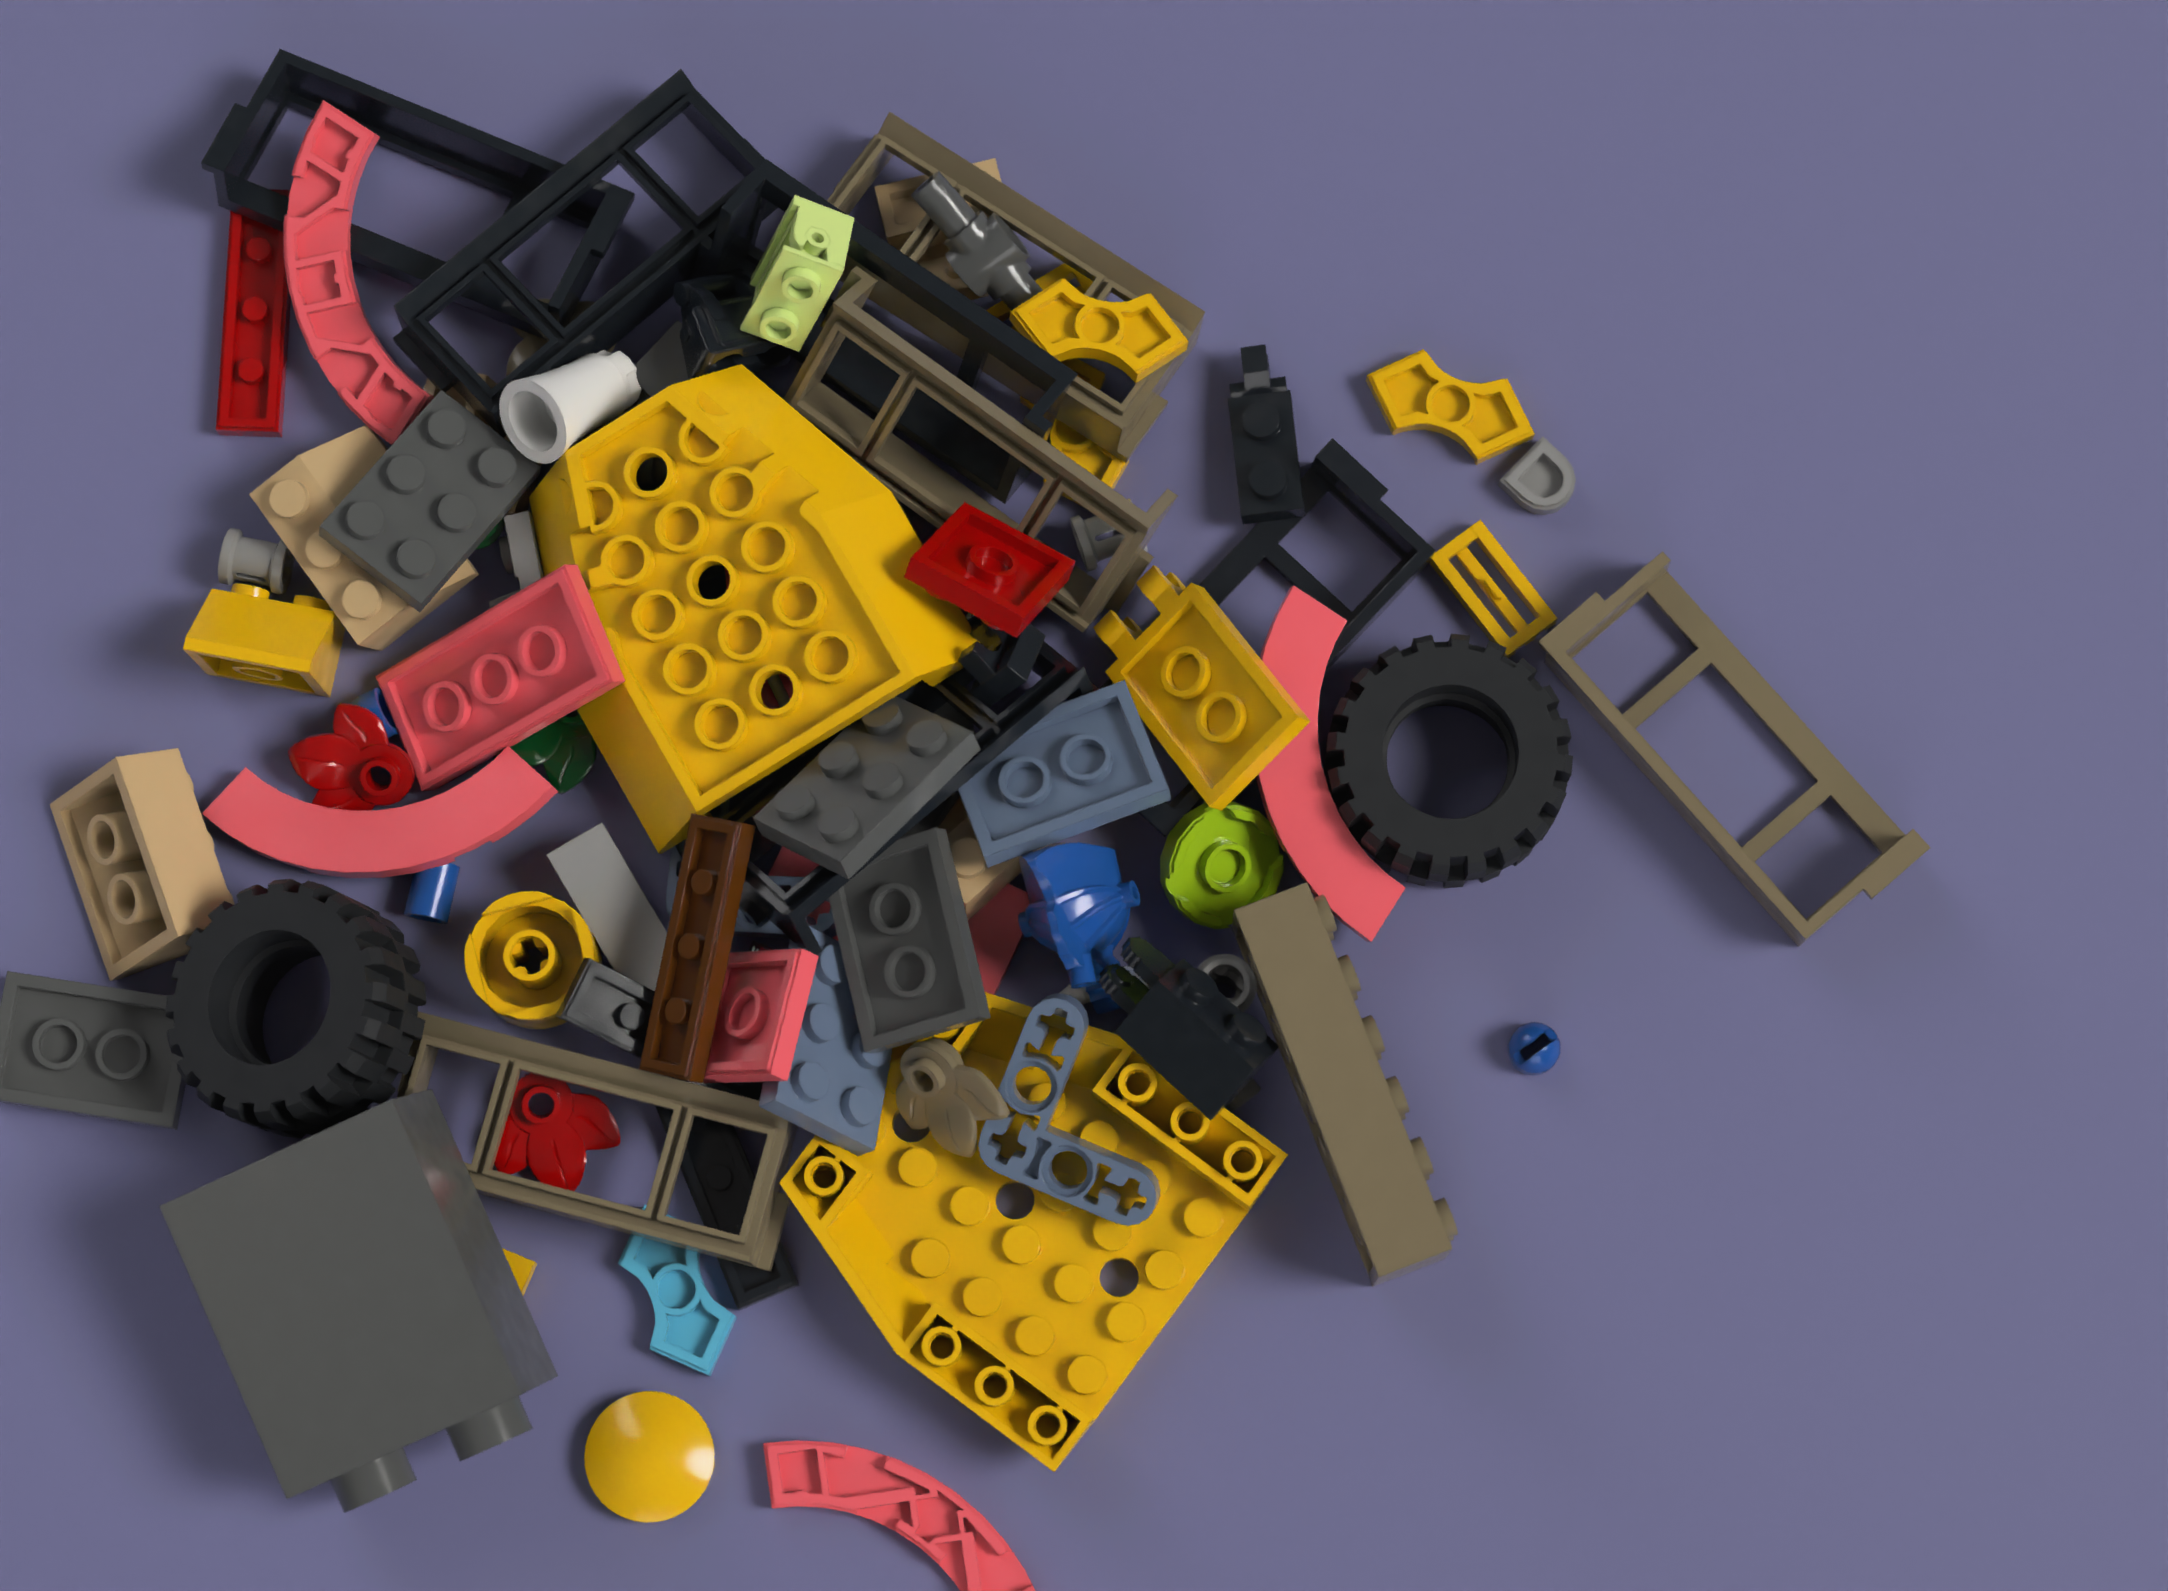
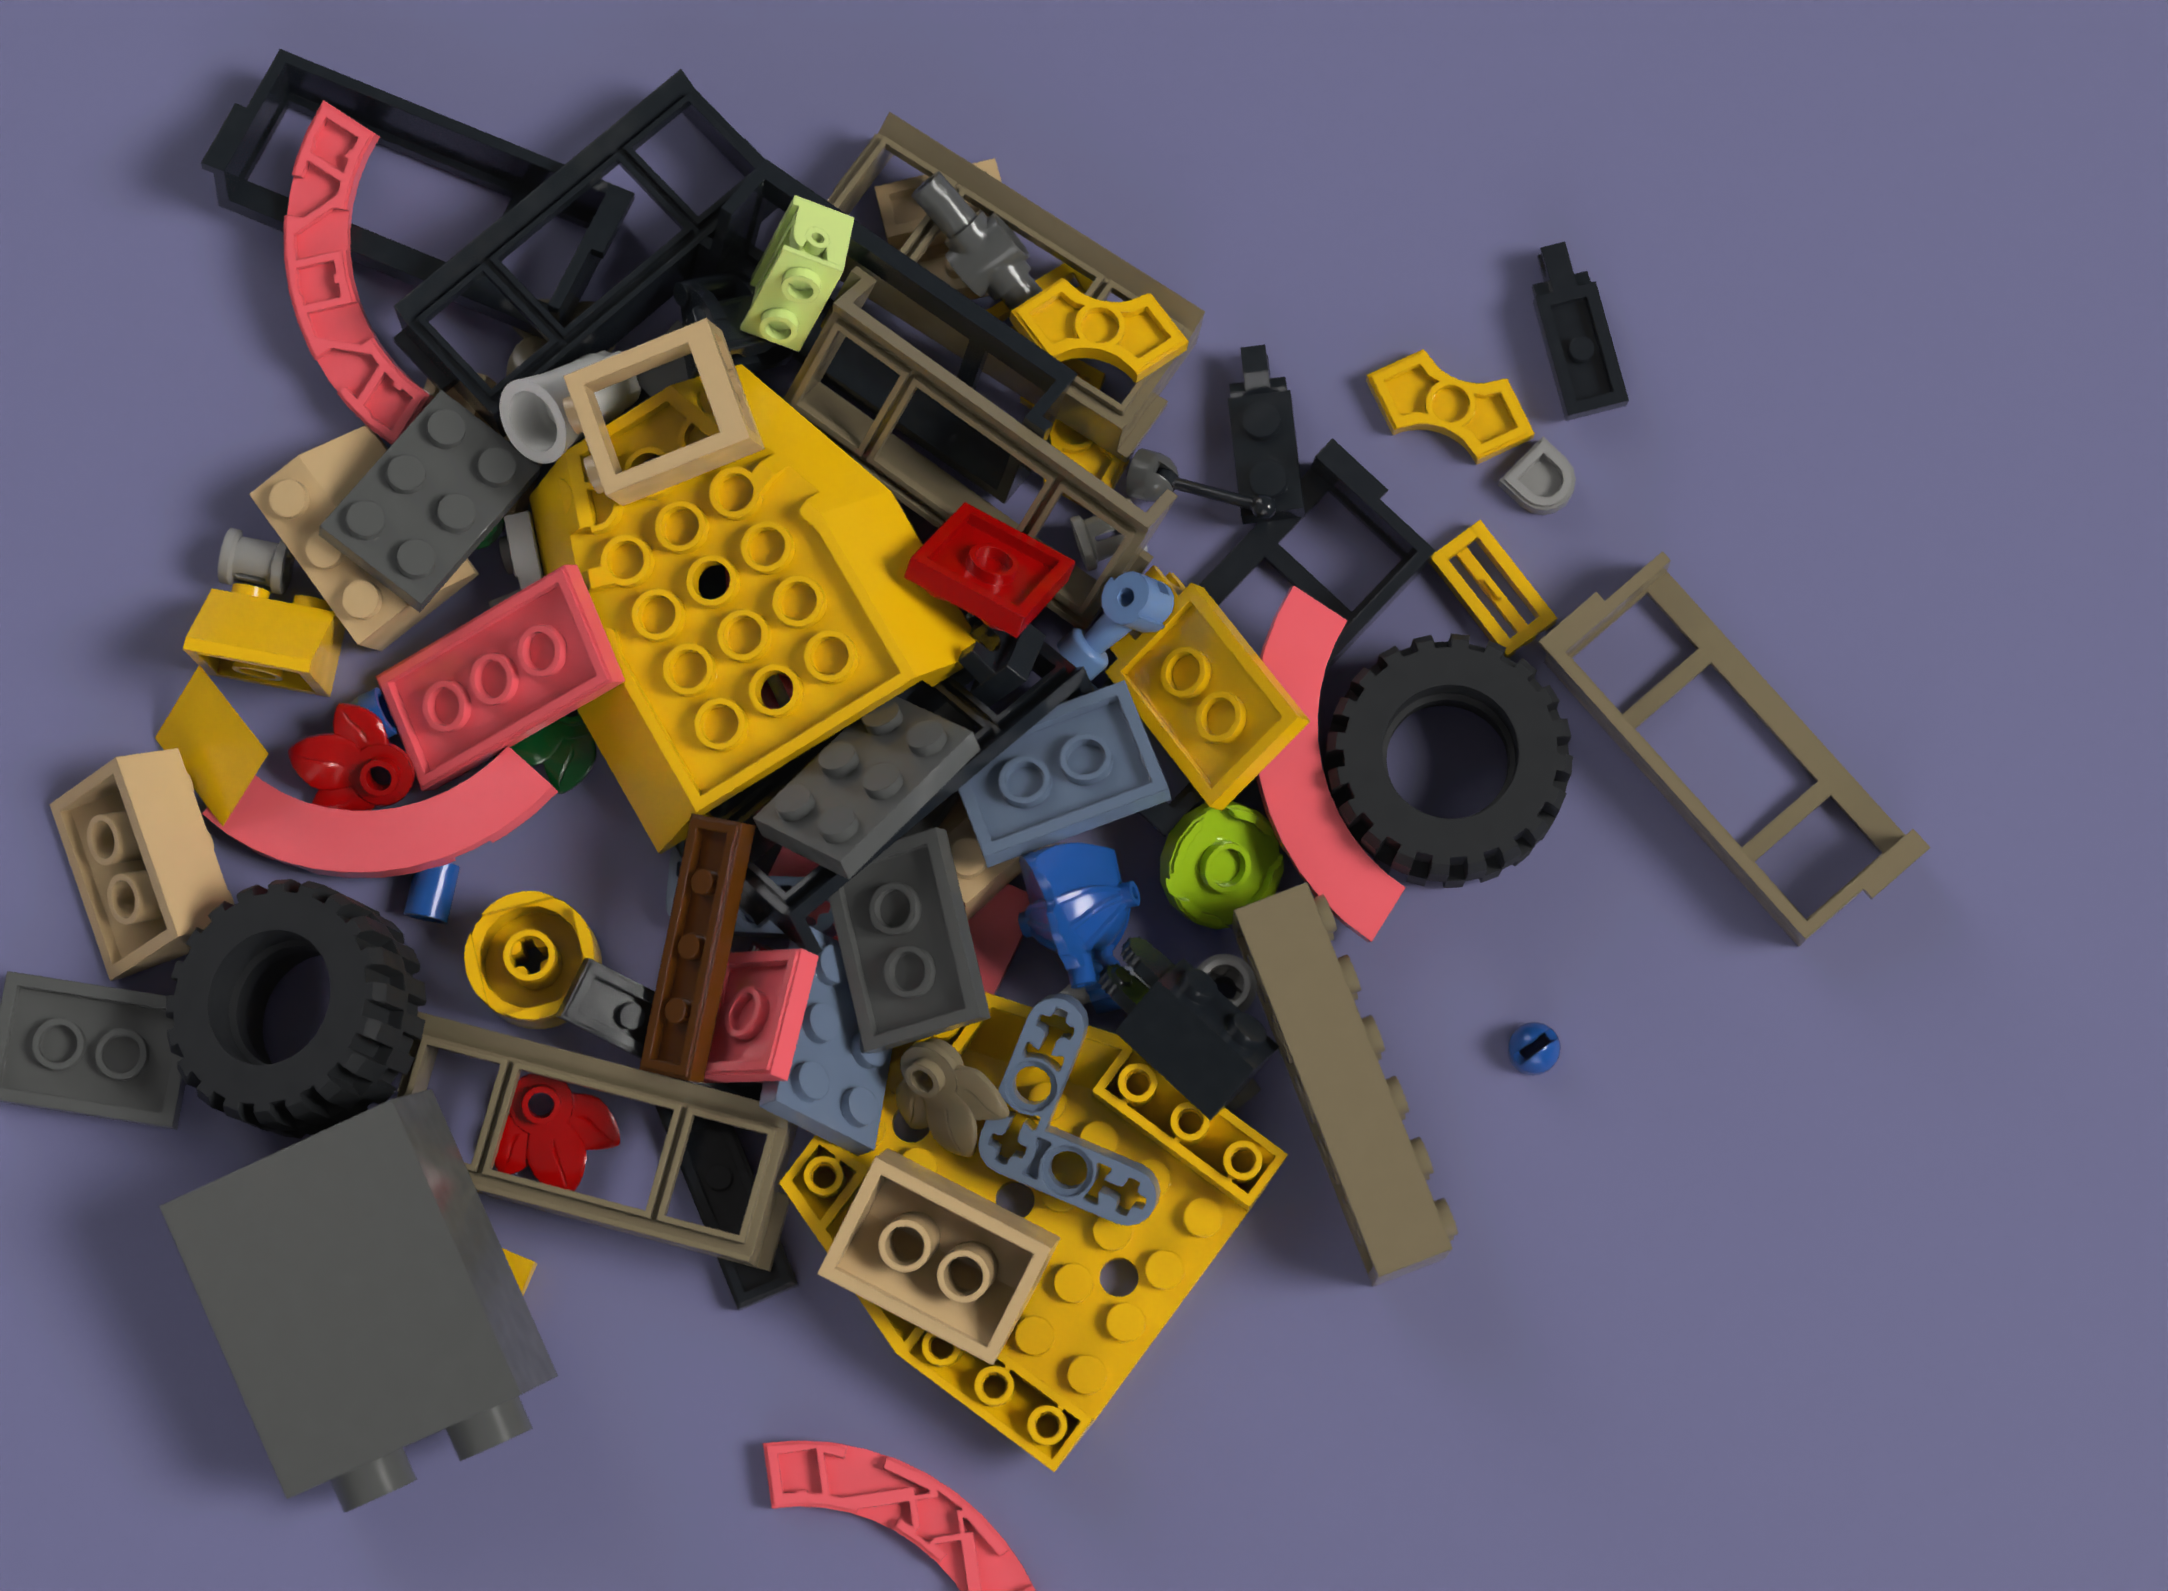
(213, 744): none -> yellow sticker
(254, 331): red tile -> none
(612, 904): light grey slope -> none
(649, 1456): yellow dish -> none
(687, 1319): medium azure tile -> none
(725, 394): none -> tan window
(938, 1255): none -> tan slope
(1128, 605): none -> medium blue leg
(1154, 473): none -> hinge
(1576, 337): none -> black hinge

